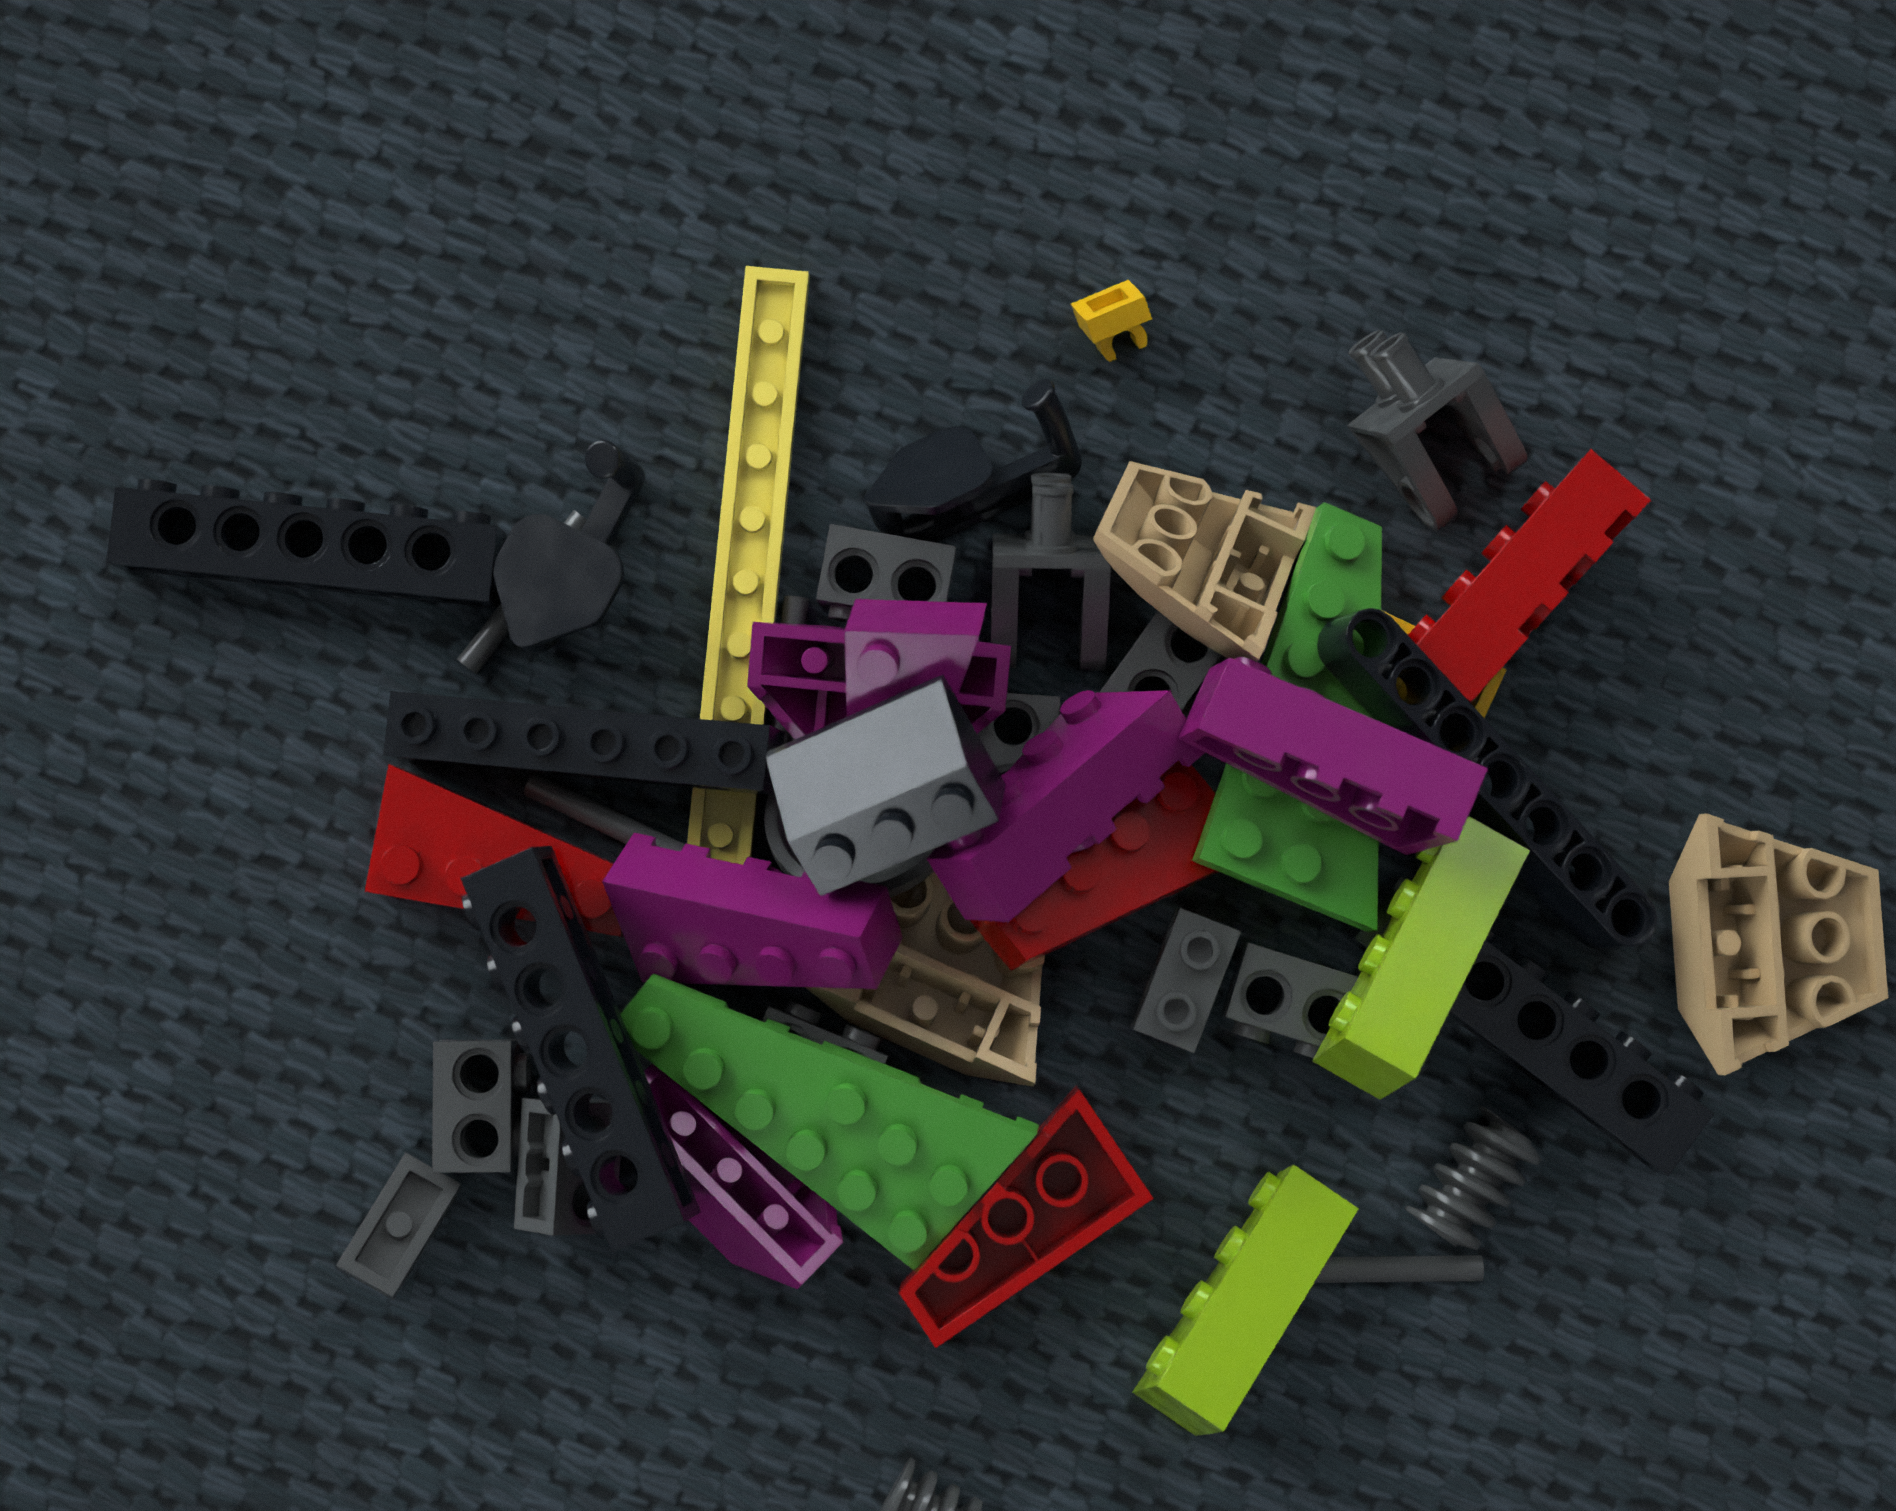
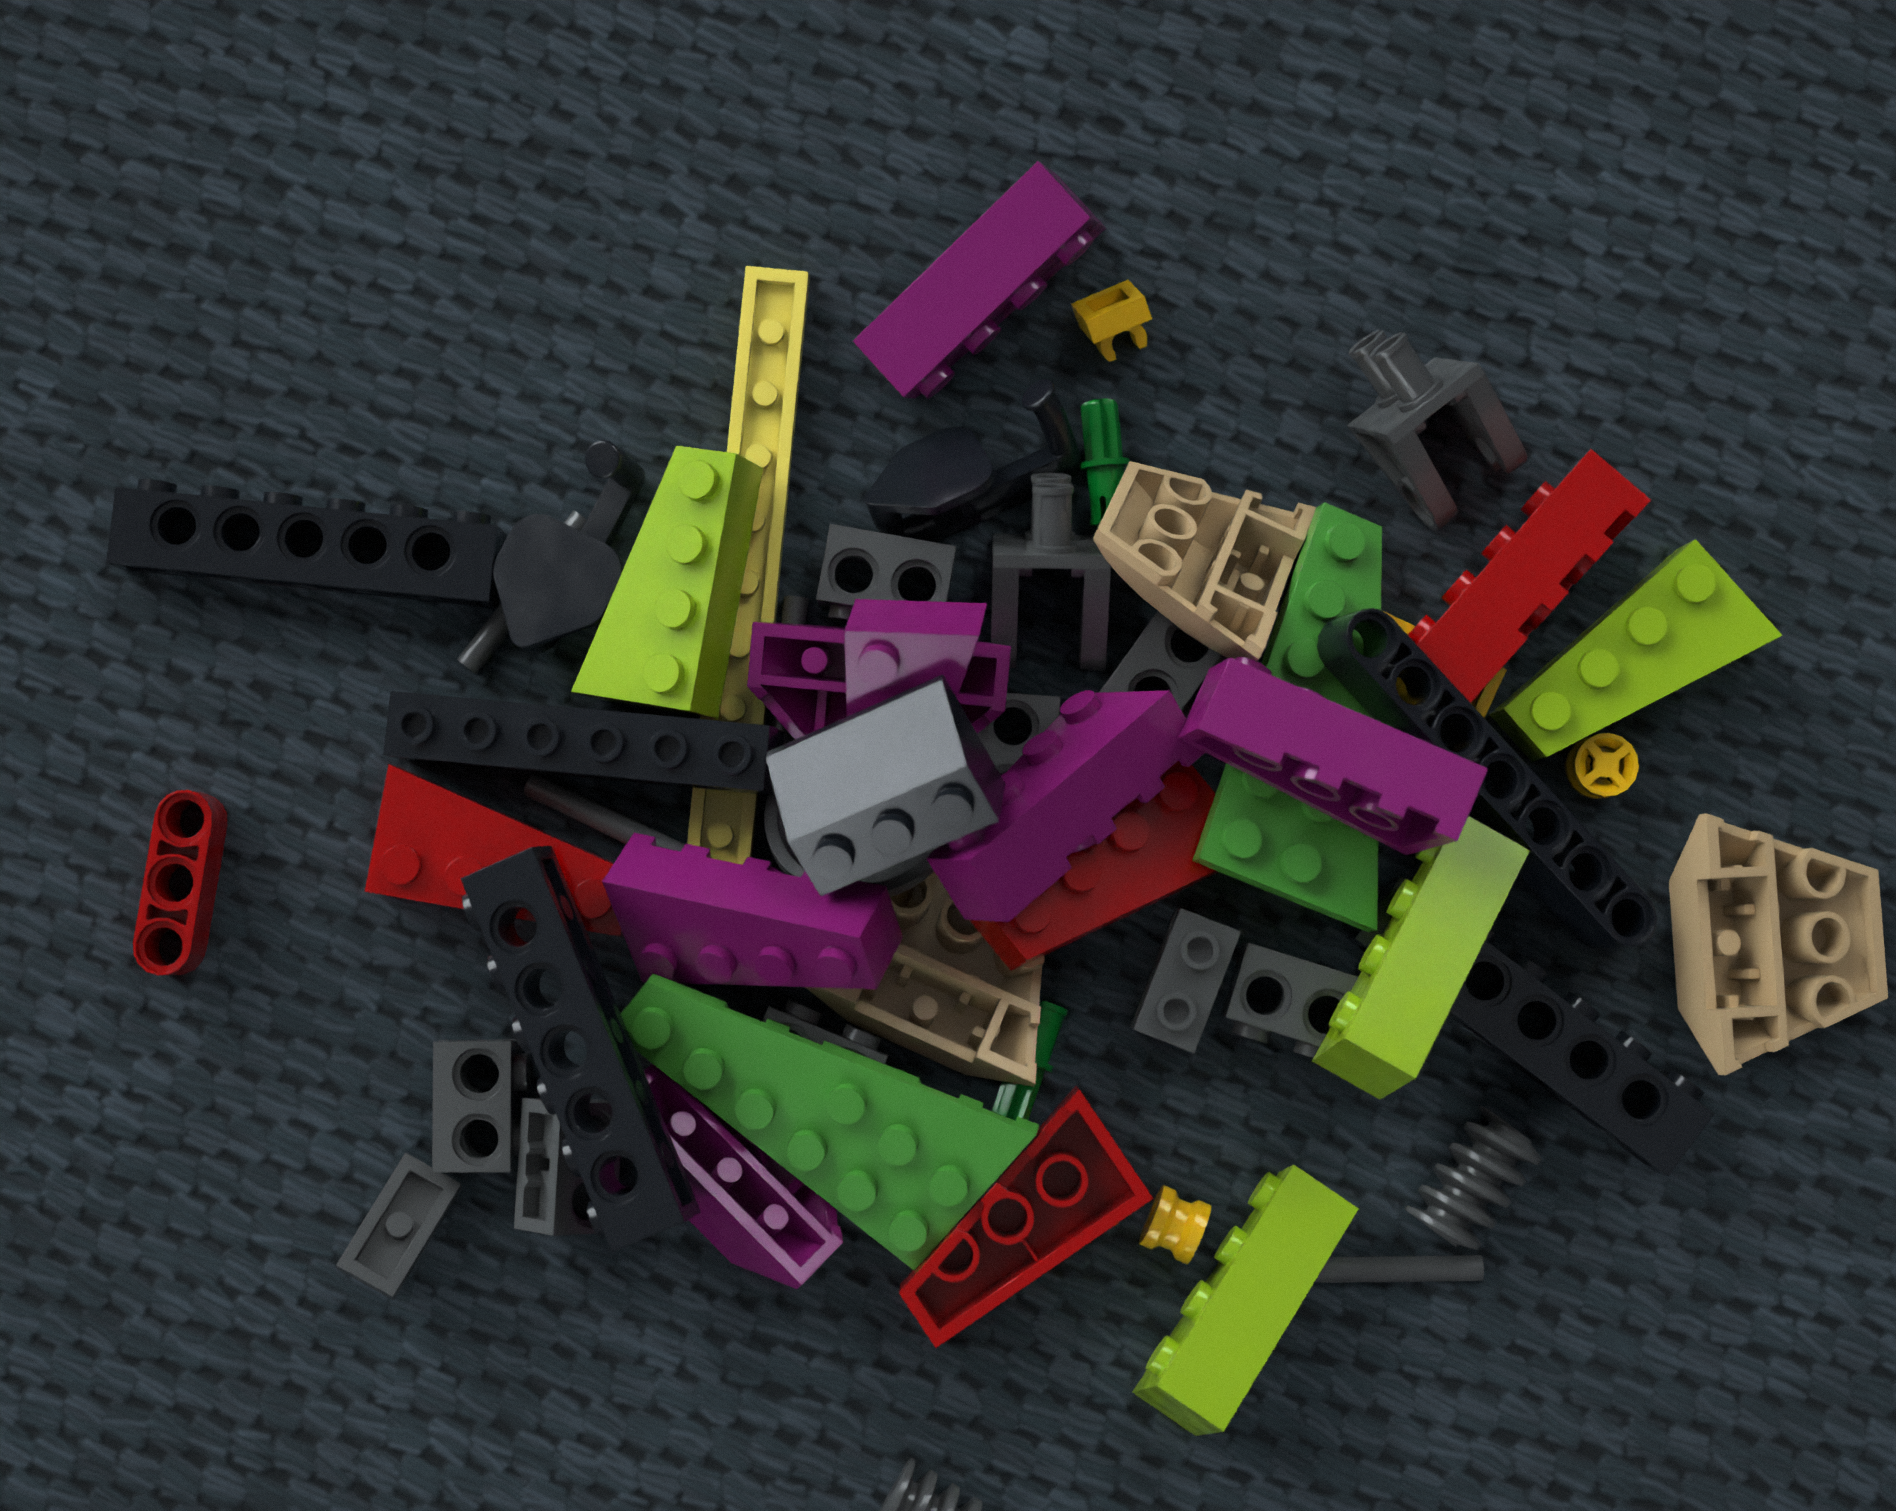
(158, 907): none -> red beam
(679, 591): none -> lime wedge
(979, 282): none -> magenta wedge
(1019, 1099): none -> green axle
(1102, 454): none -> green axle
(1175, 1224): none -> yellow wheel
(1612, 759): none -> yellow wheel
(1647, 645): none -> lime wedge

